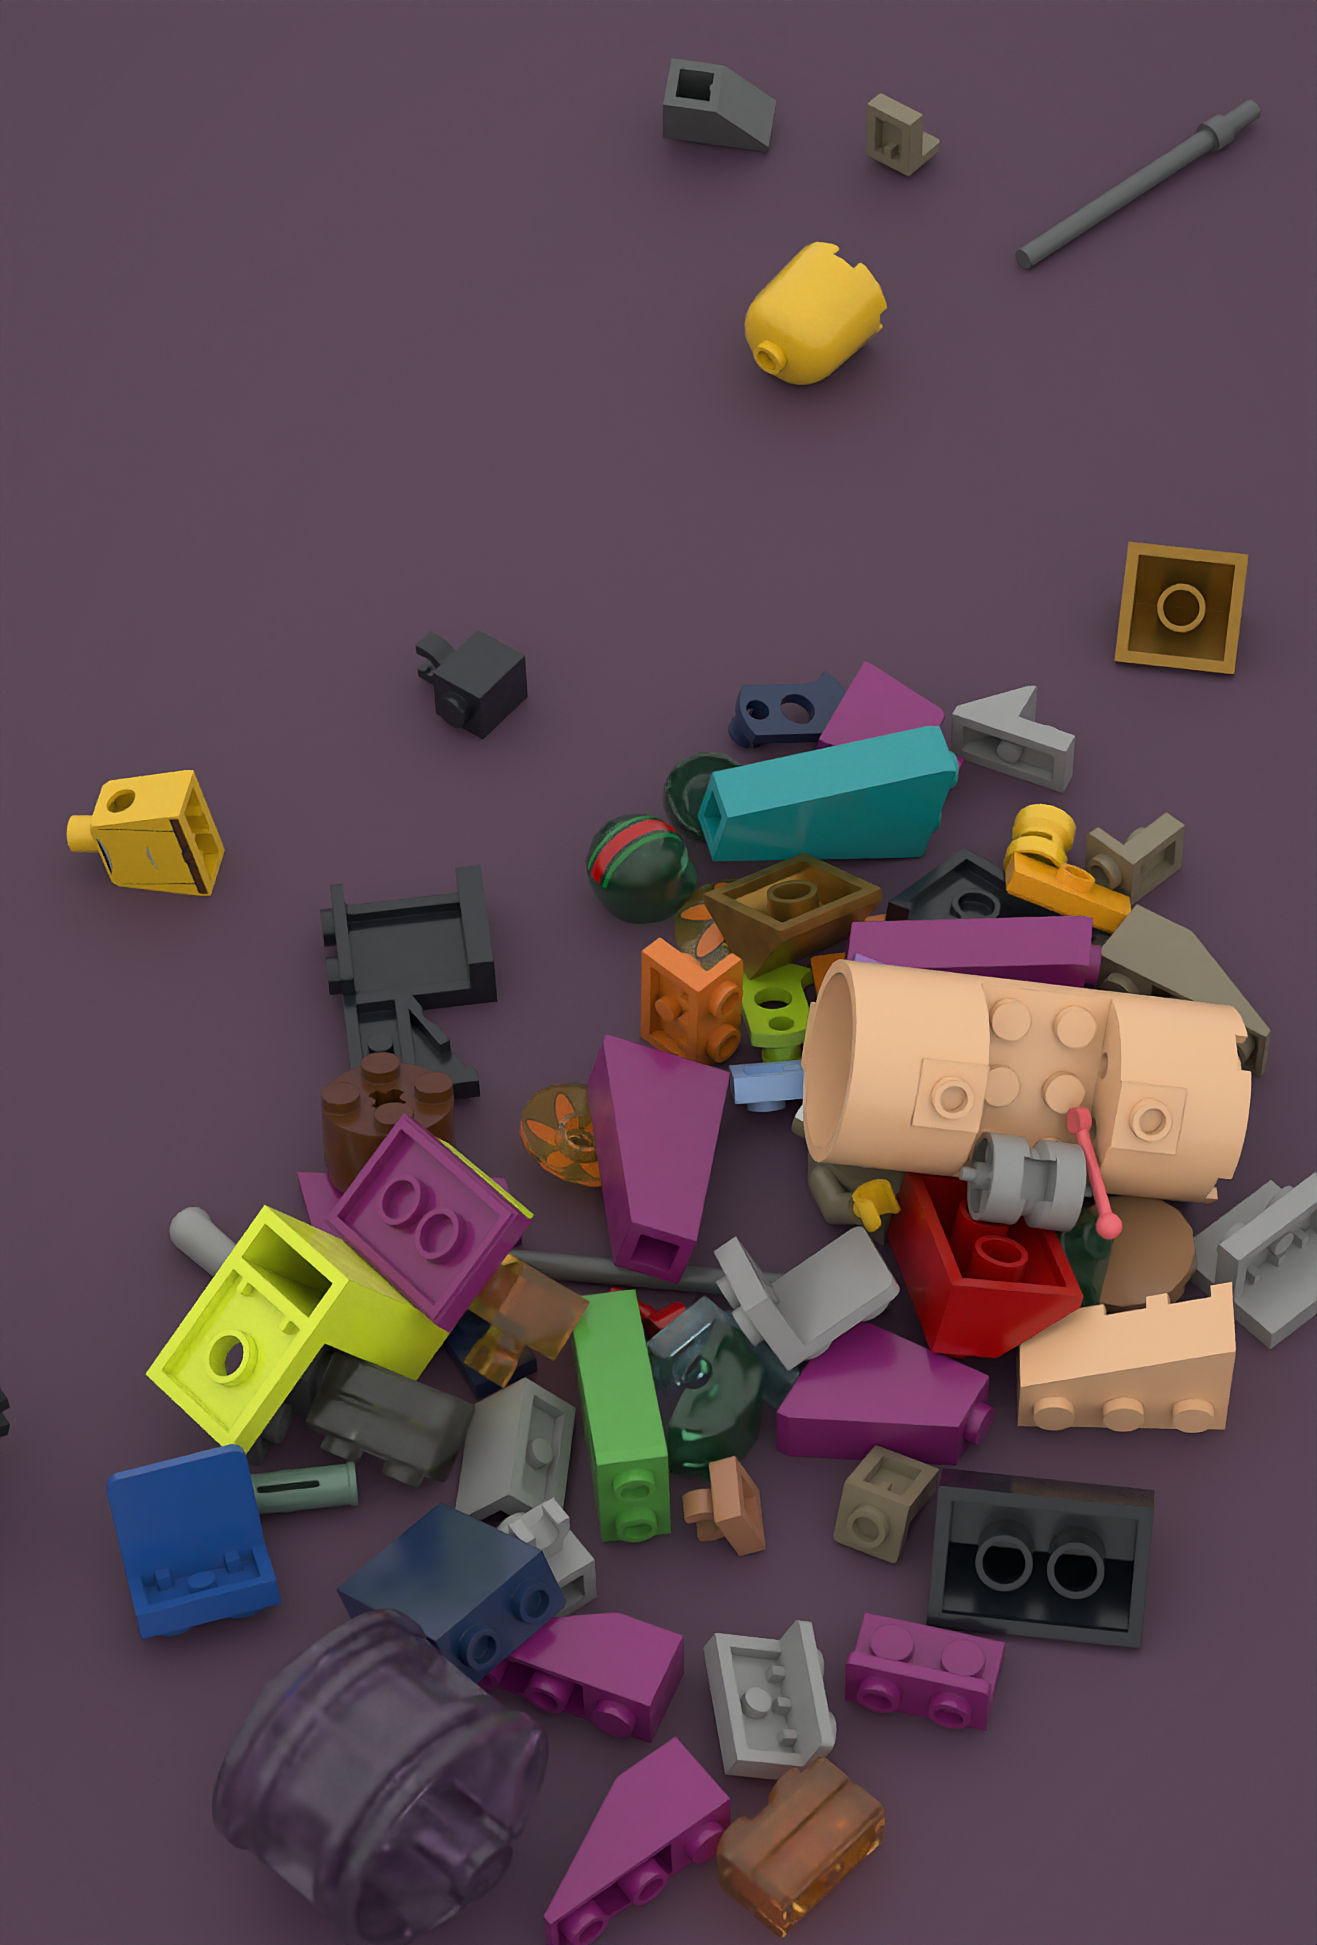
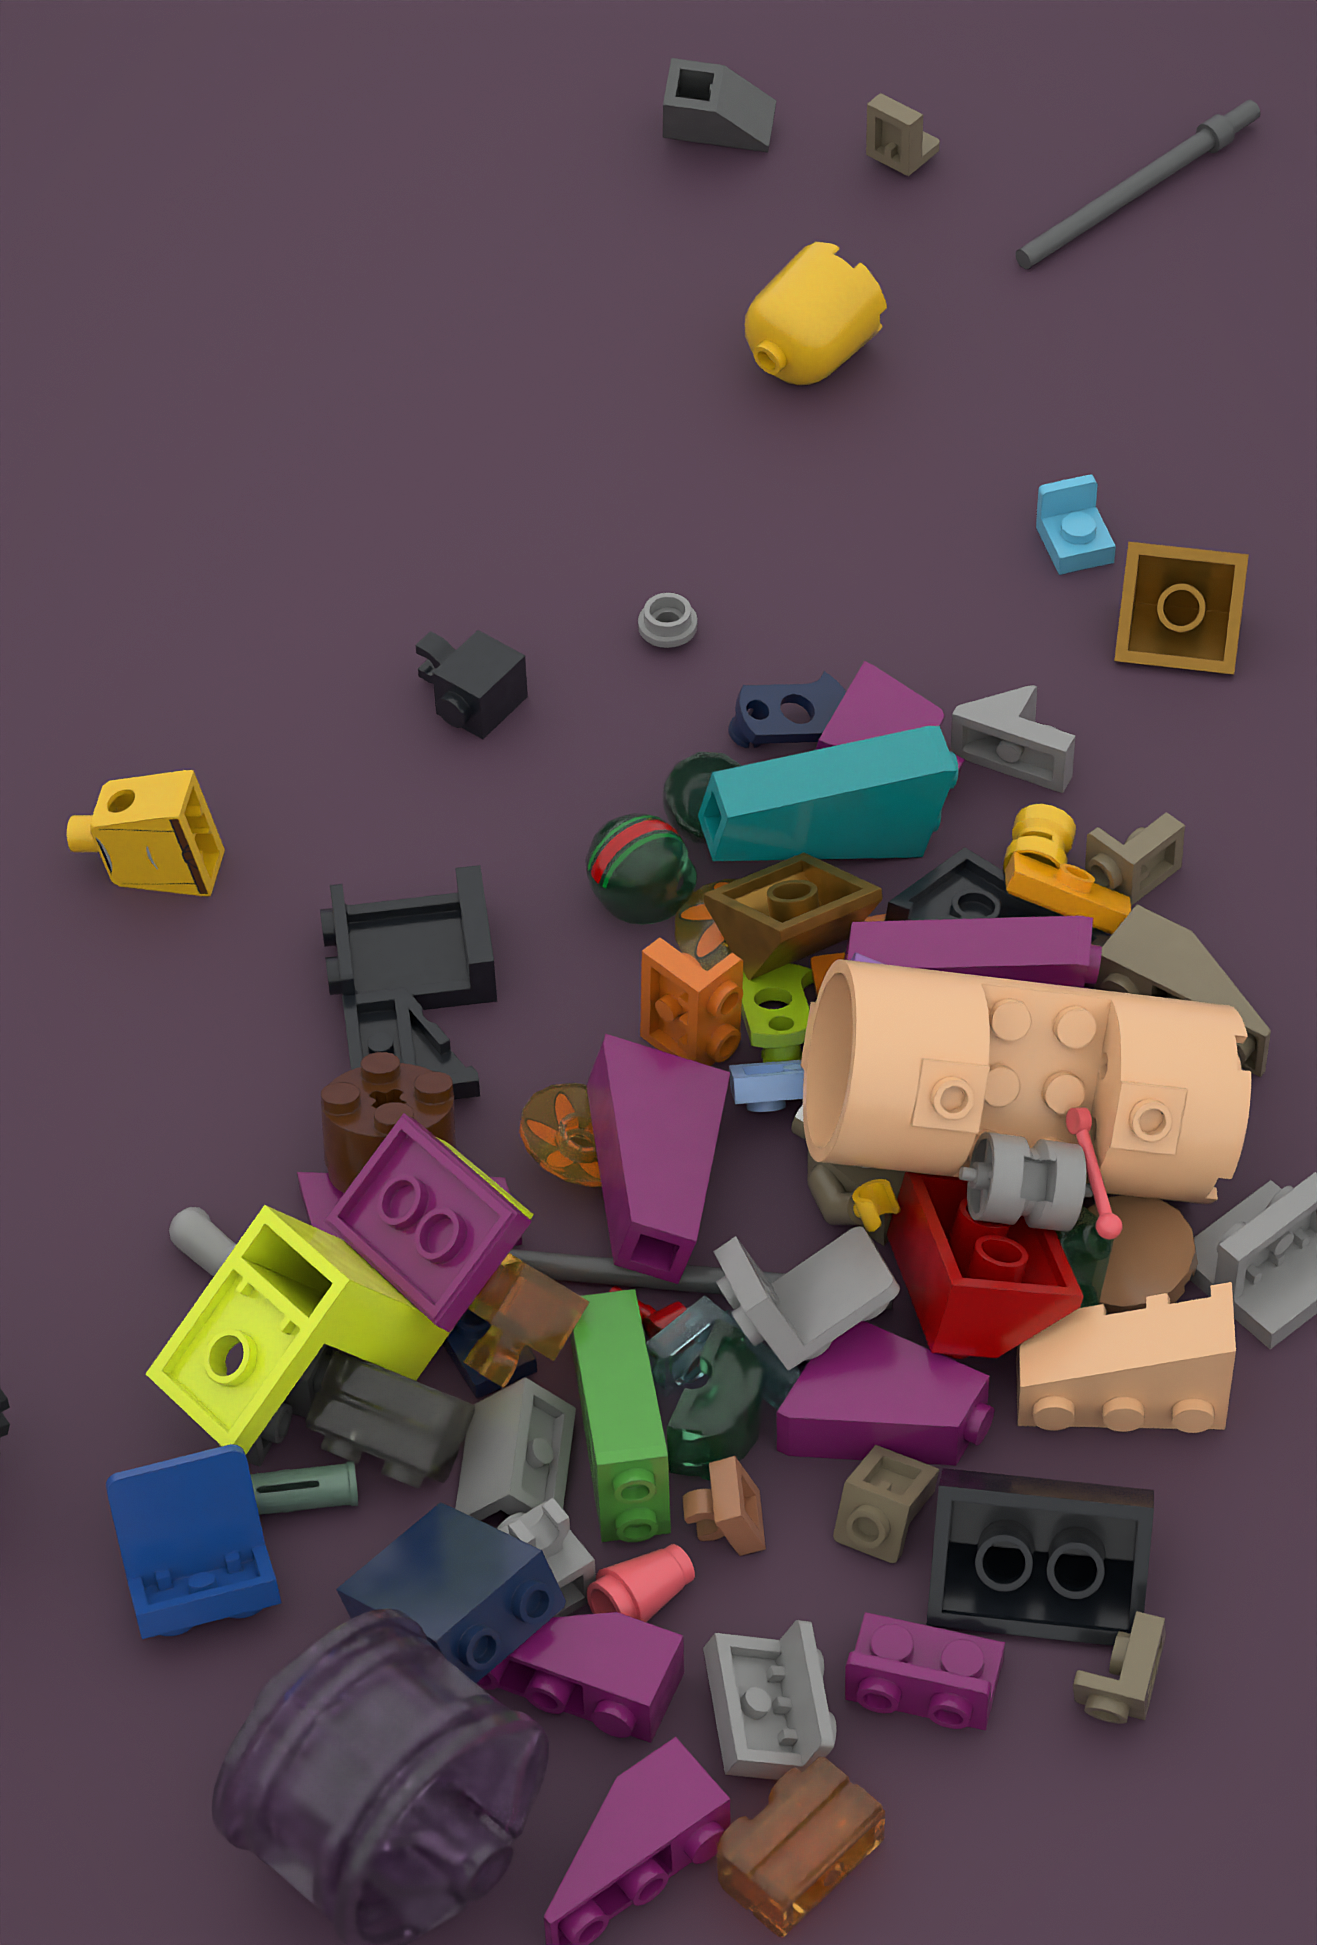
(641, 1584): none -> coral cone
(667, 620): none -> light grey plate
(1073, 525): none -> medium azure bracket
(1136, 1662): none -> dark tan bracket

